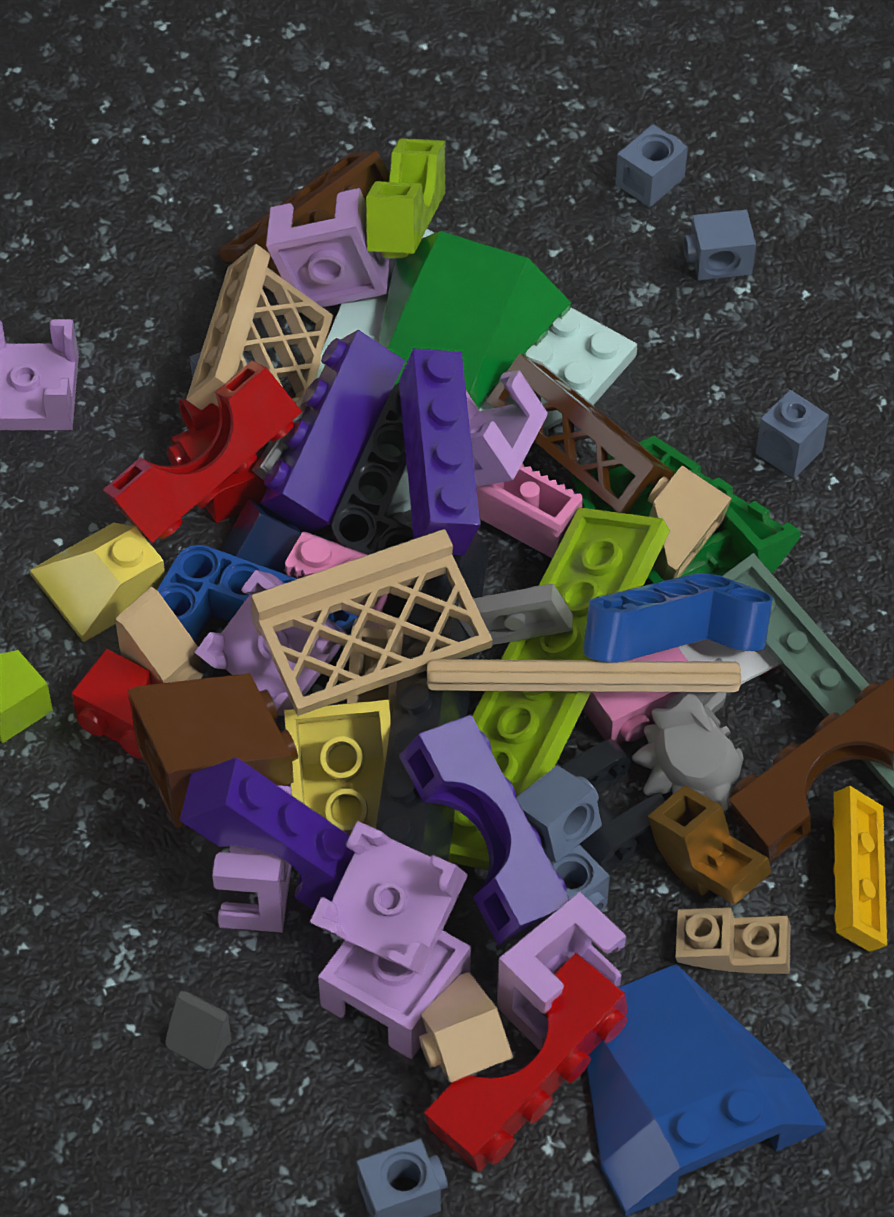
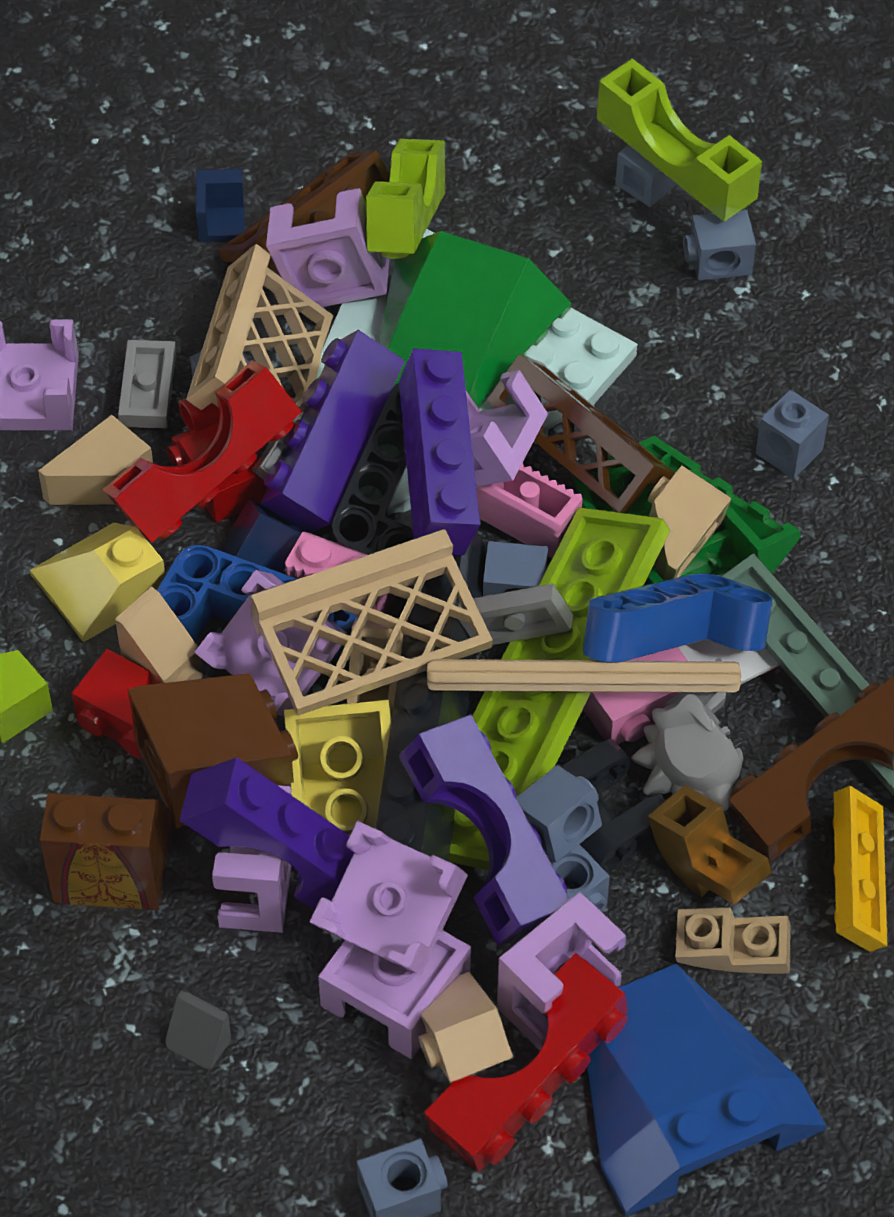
(91, 465): none -> tan slope
(105, 850): none -> reddish brown slope
(147, 383): none -> light grey plate
(219, 204): none -> dark blue panel
(513, 567): none -> sand blue brick
(639, 112): none -> lime arch

